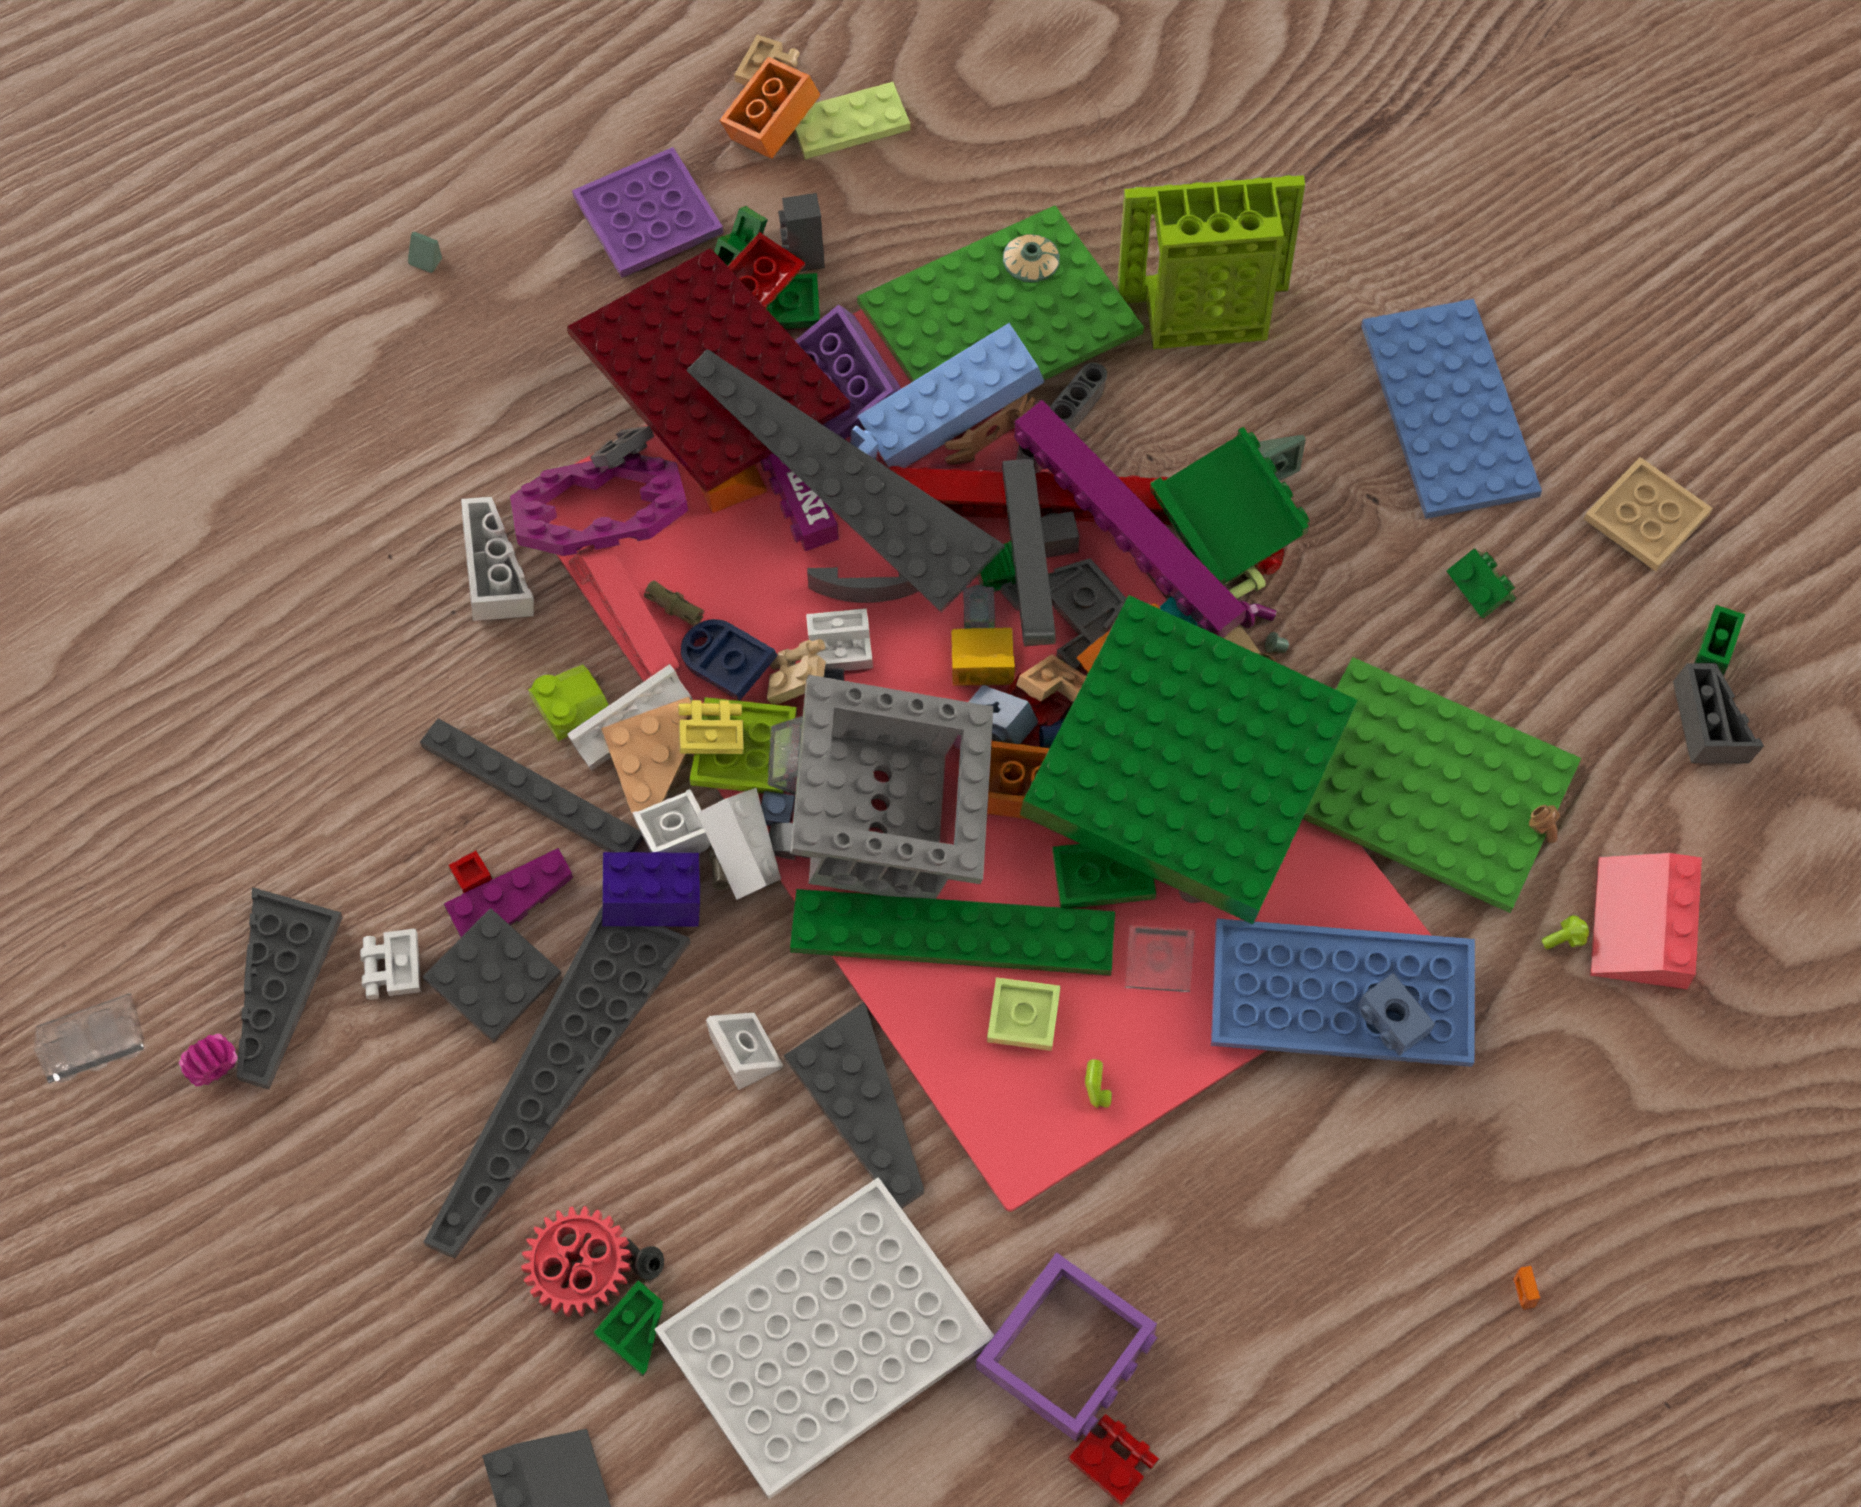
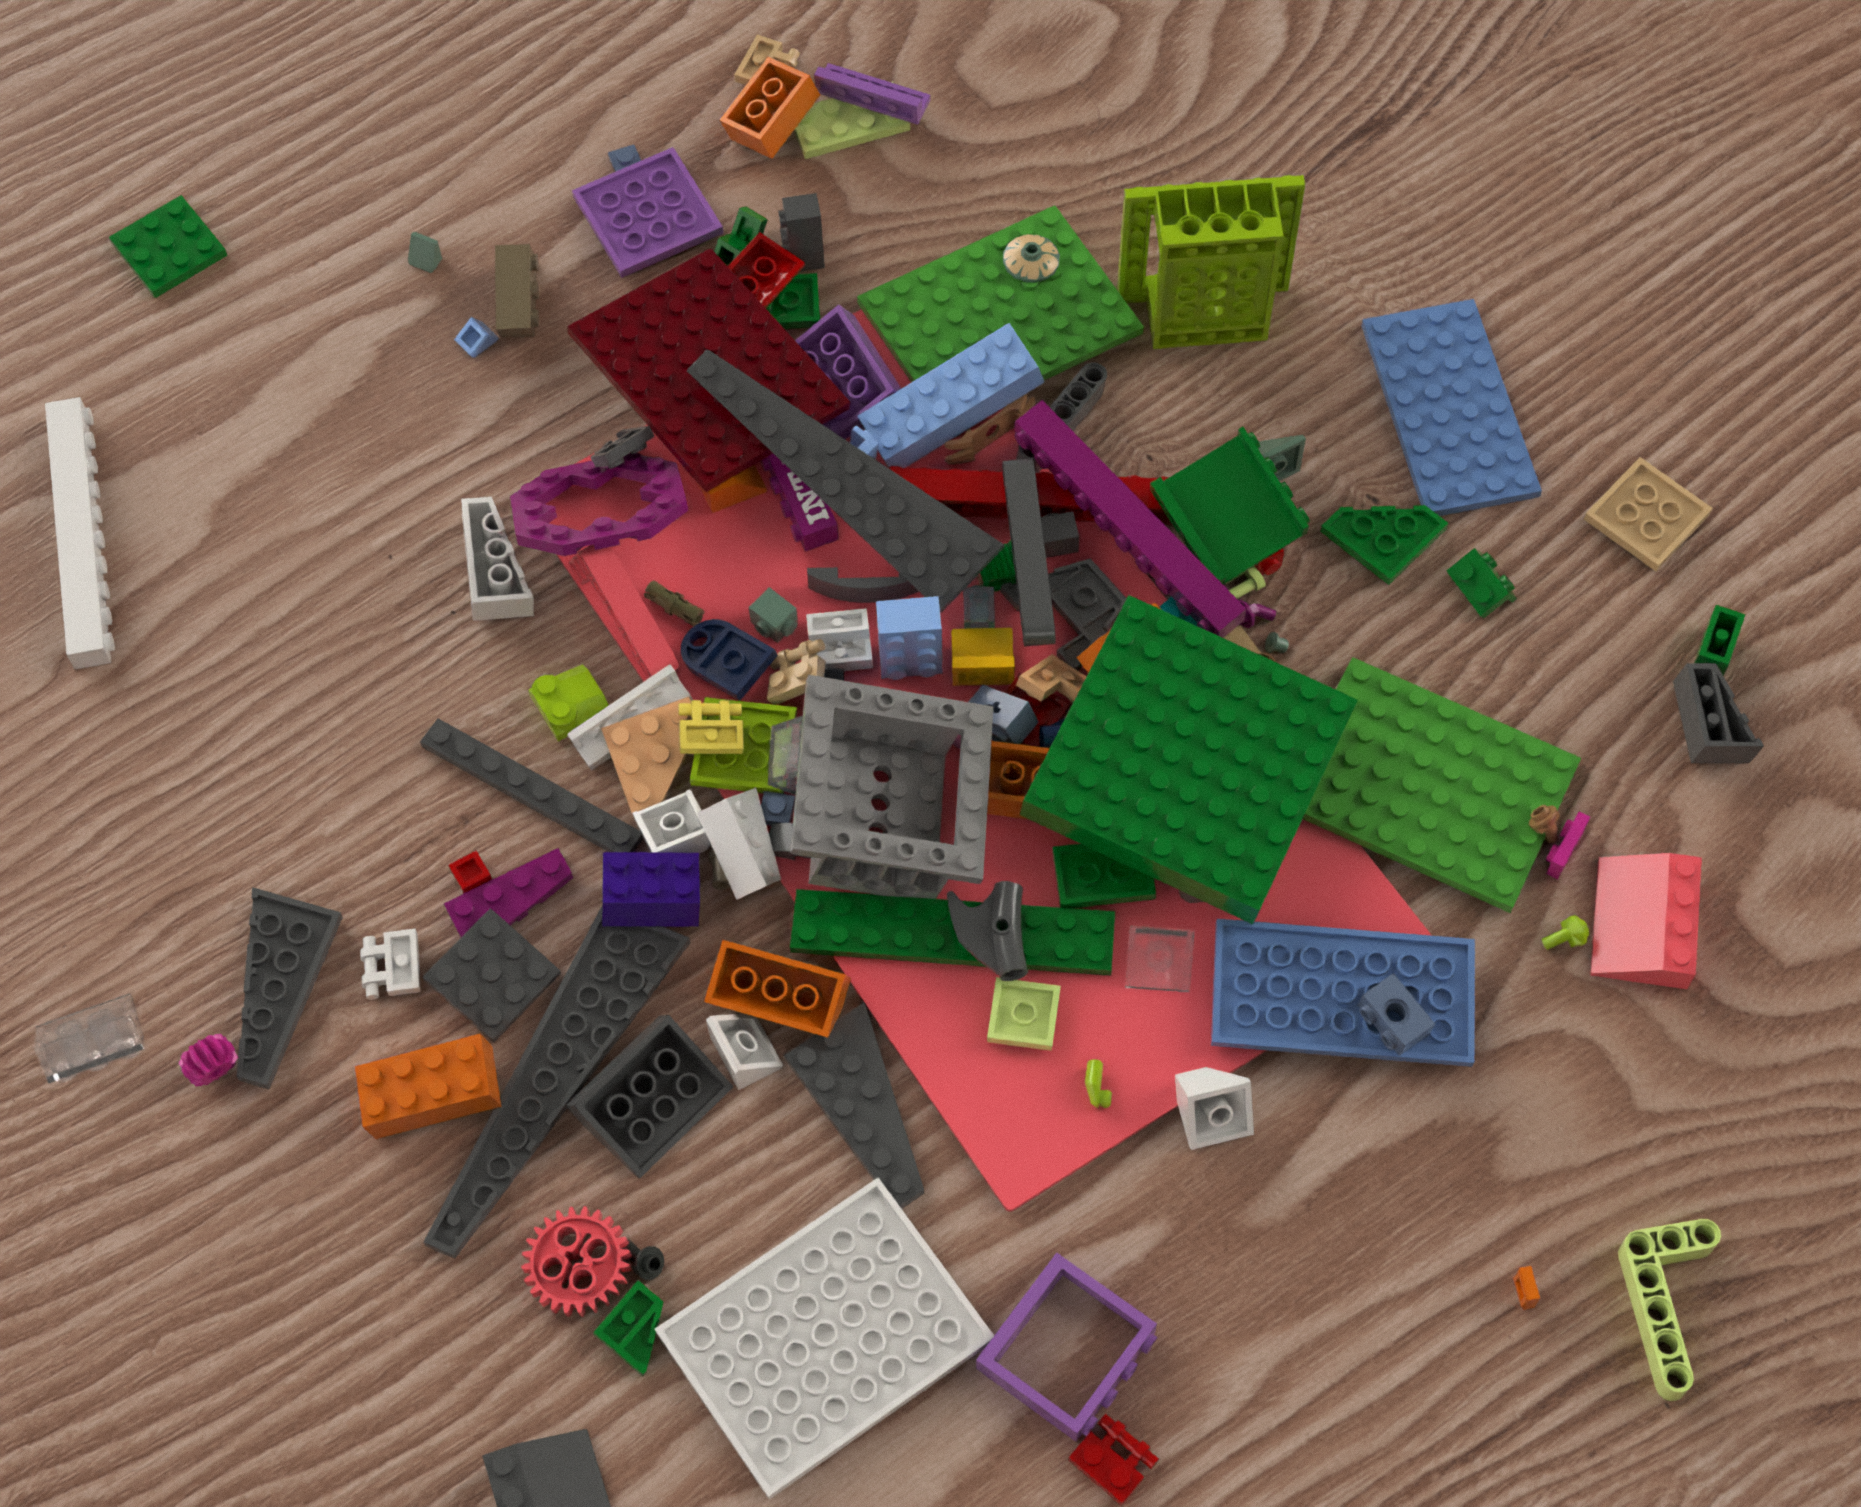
(78, 533): none -> white brick
(168, 246): none -> green plate
(427, 1086): none -> orange brick
(475, 337): none -> light blue slope
(516, 290): none -> dark tan wedge
(623, 157): none -> sand blue plate
(650, 1095): none -> dark grey slope
(773, 616): none -> sand green brick
(777, 988): none -> orange slope
(871, 93): none -> medium lavender fence
(909, 637): none -> light blue brick
(993, 930): none -> dark grey pin
(1214, 1106): none -> white slope
(1384, 536): none -> green plate
(1560, 854): none -> dark pink plate
(1659, 1298): none -> yellowish green beam

